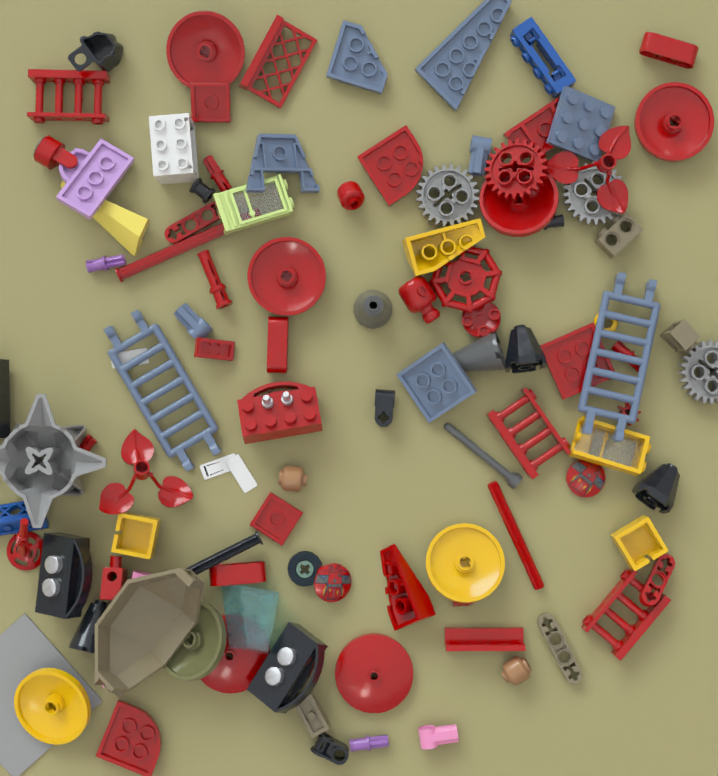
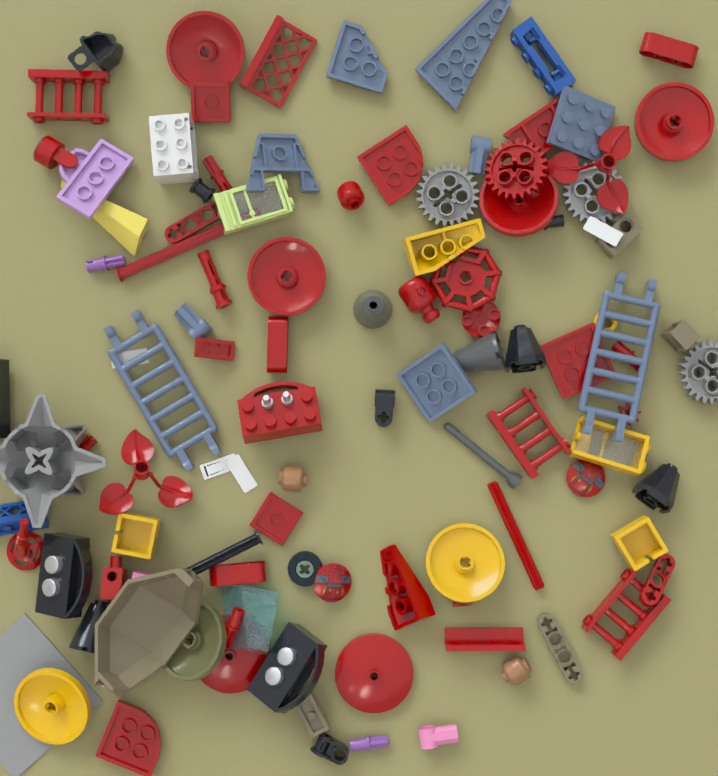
(233, 624): none -> red axle
(603, 231): none -> white sticker

